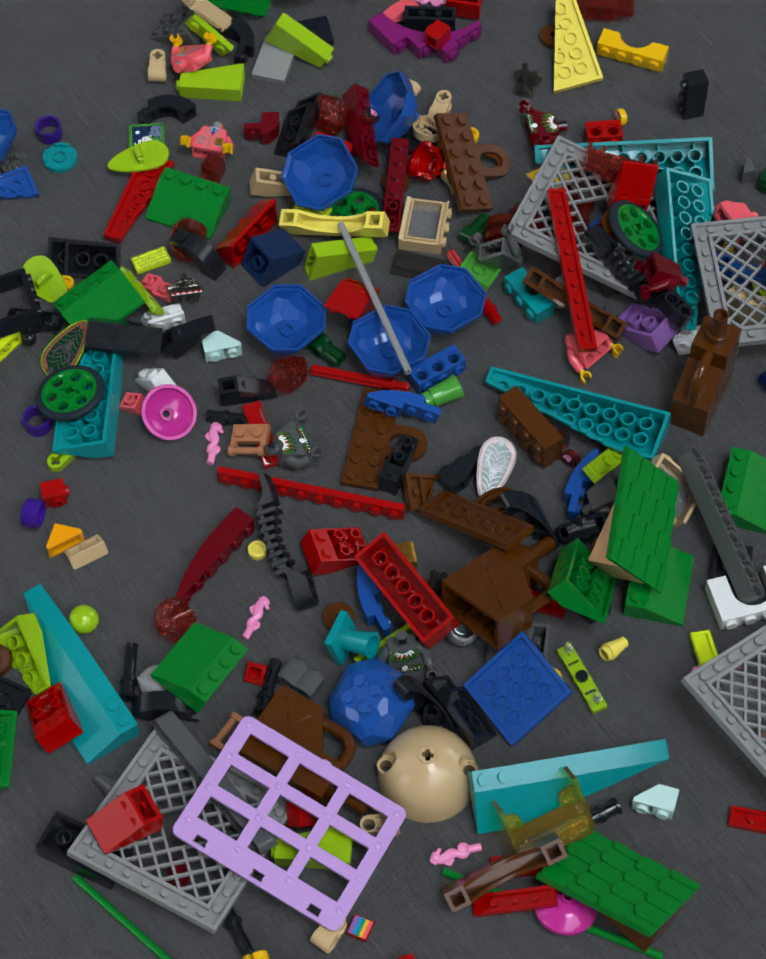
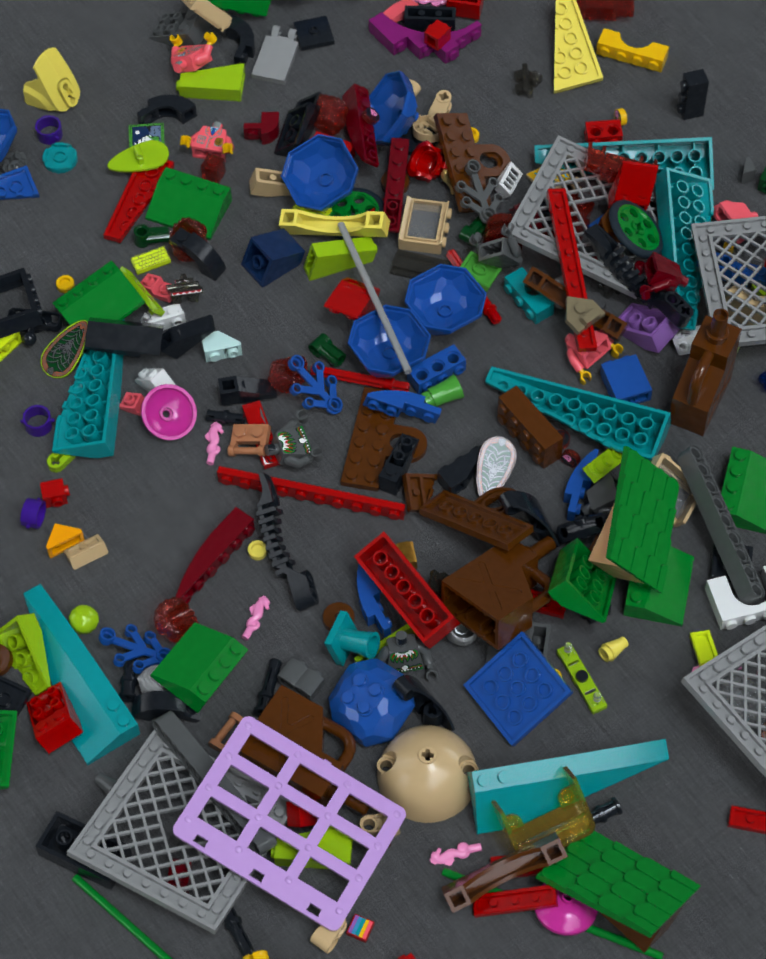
(46, 278): lime shield -> none
(53, 83): none -> light yellow piece
(70, 393): wedge -> none
(82, 257): black slope -> none
(125, 820): red slope -> none
(138, 648): none -> blue plant
(144, 235): none -> dark green piece
(157, 66): tan piece -> none
(200, 27): lime plate -> none
(255, 672): red slope -> none
(257, 222): red slope -> none
(286, 318): blue rock -> none
(299, 41): lime slope -> none
(316, 386): none -> blue plant
(332, 549): red slope -> none
(463, 711): black slope -> none
(478, 194): none -> dark grey plant
(501, 188): none -> white slope
(541, 126): dark red torso -> none
(546, 36): reddish brown piece -> none
(582, 313): none -> dark tan plate
(626, 379): none -> blue brick
(657, 801): light aqua slope -> none

